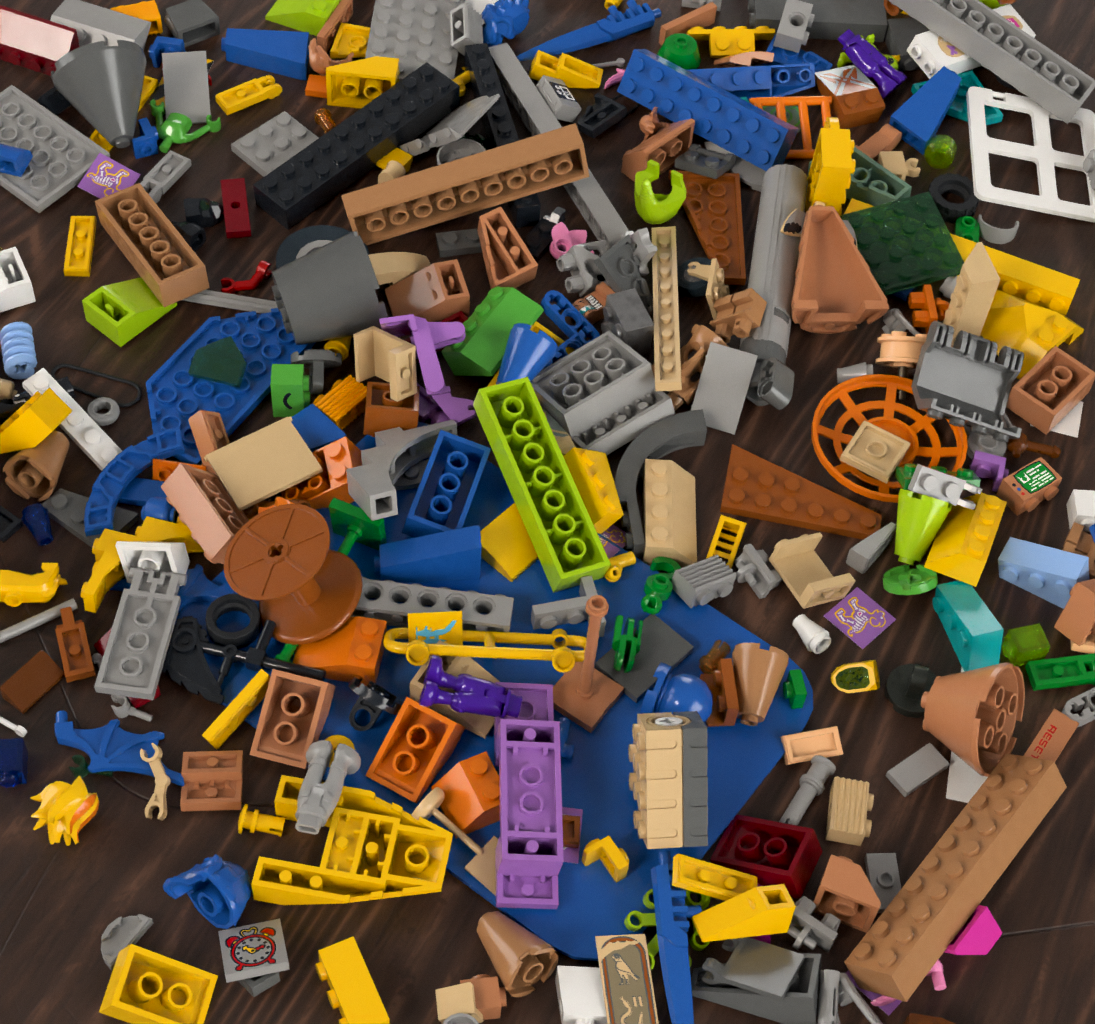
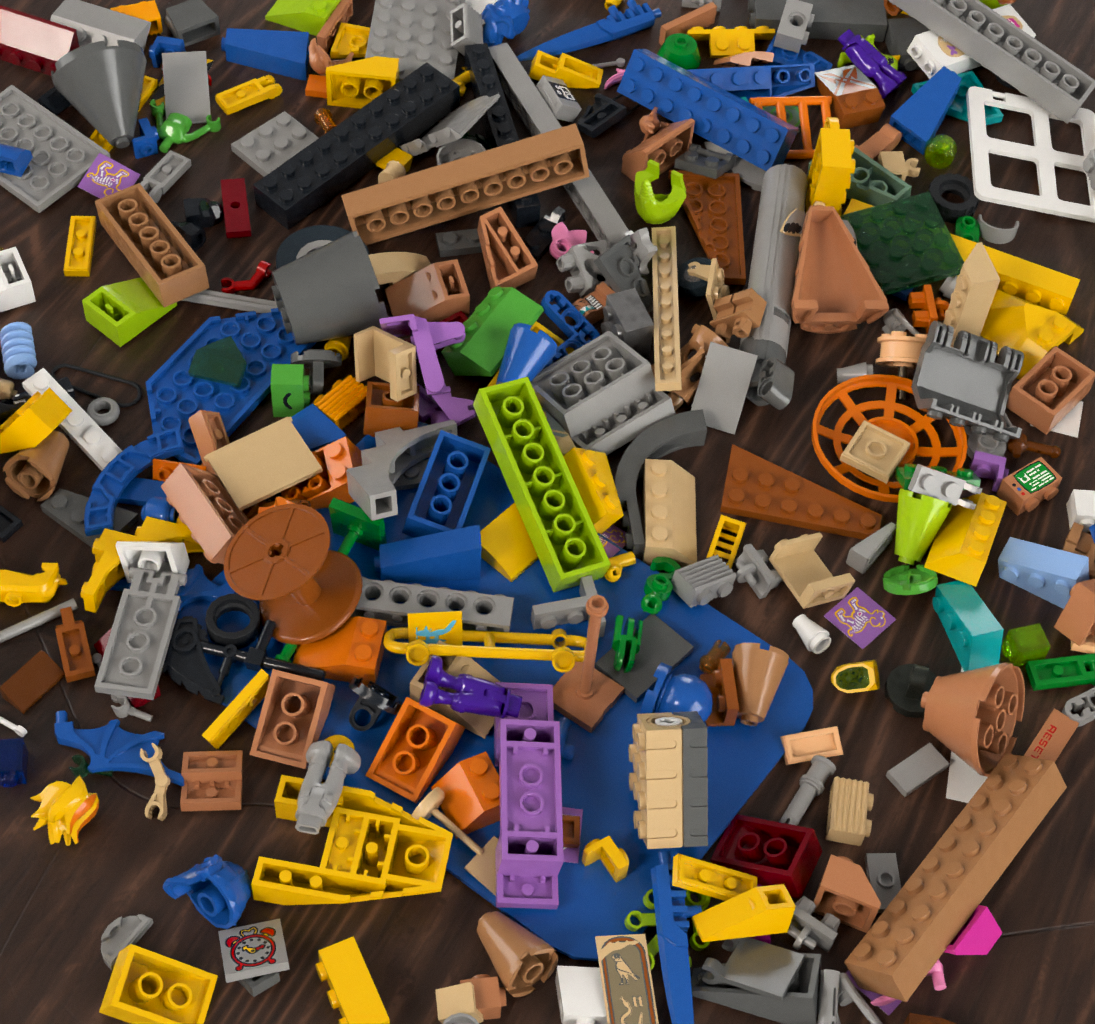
(38, 523): clear blue cone -> none
(260, 822): yellow pin -> none
(795, 689): green plate -> none

